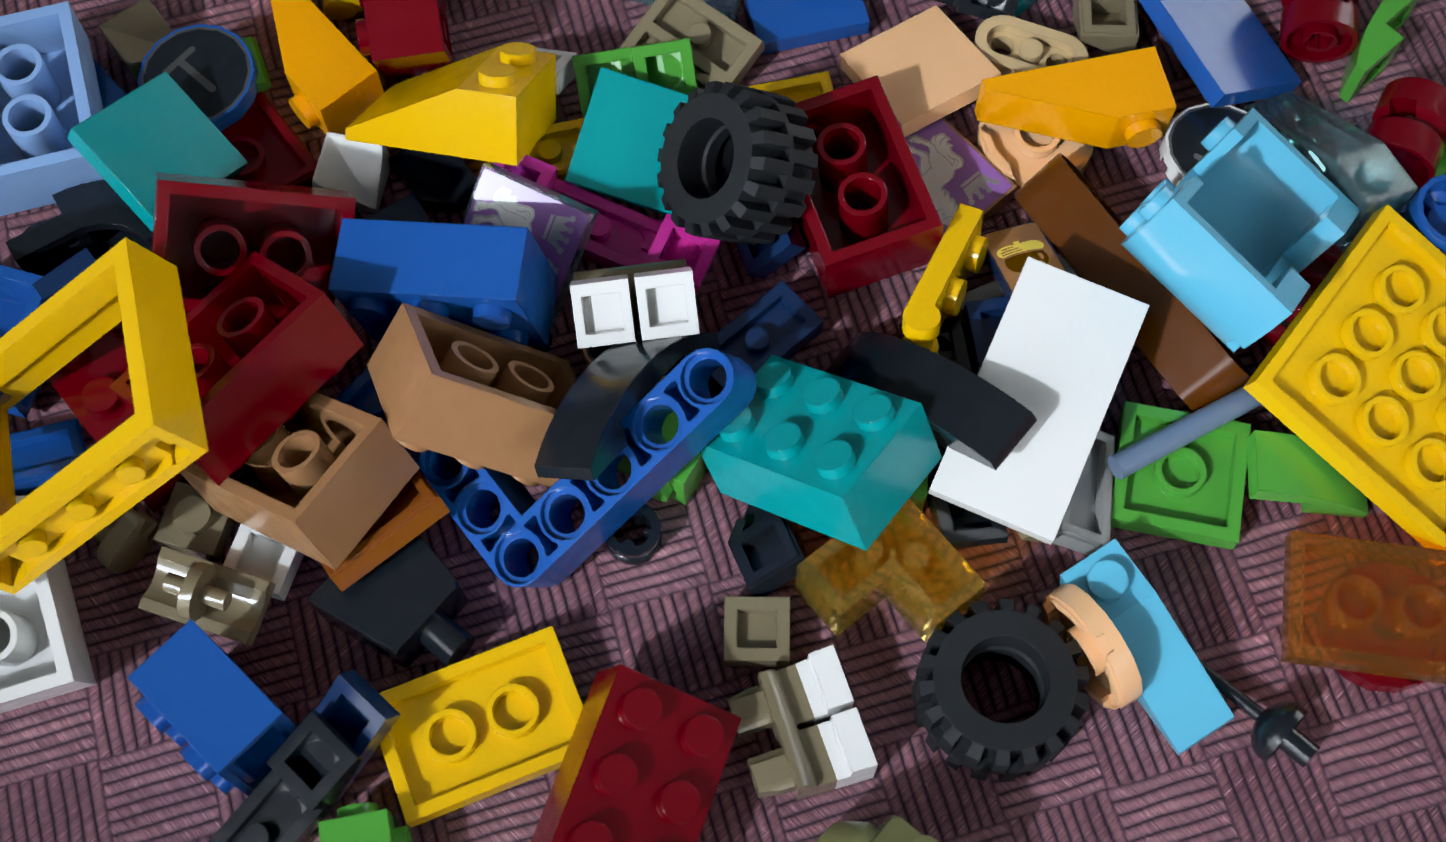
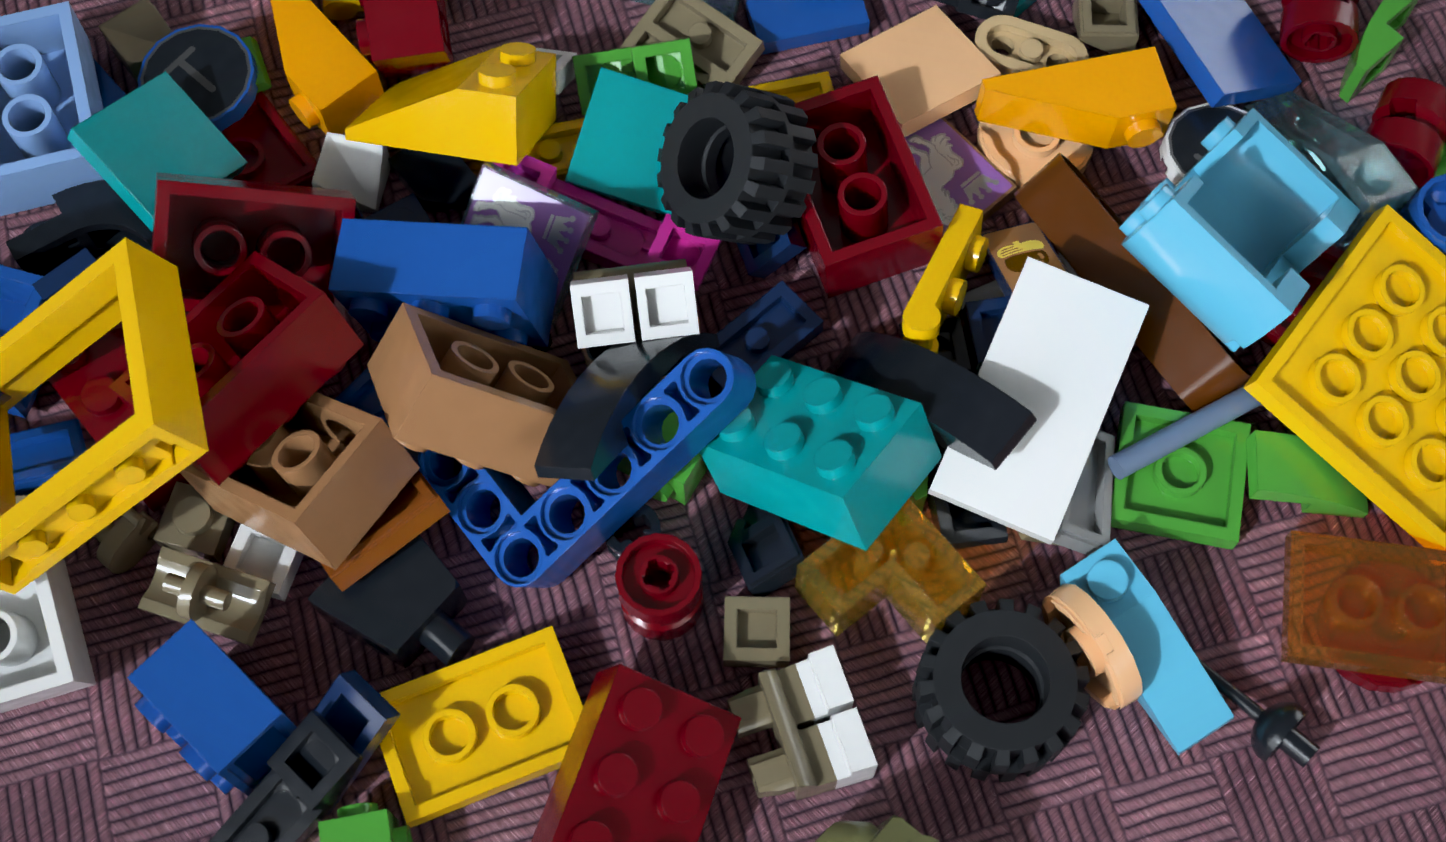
(660, 586): none -> dark red wheel

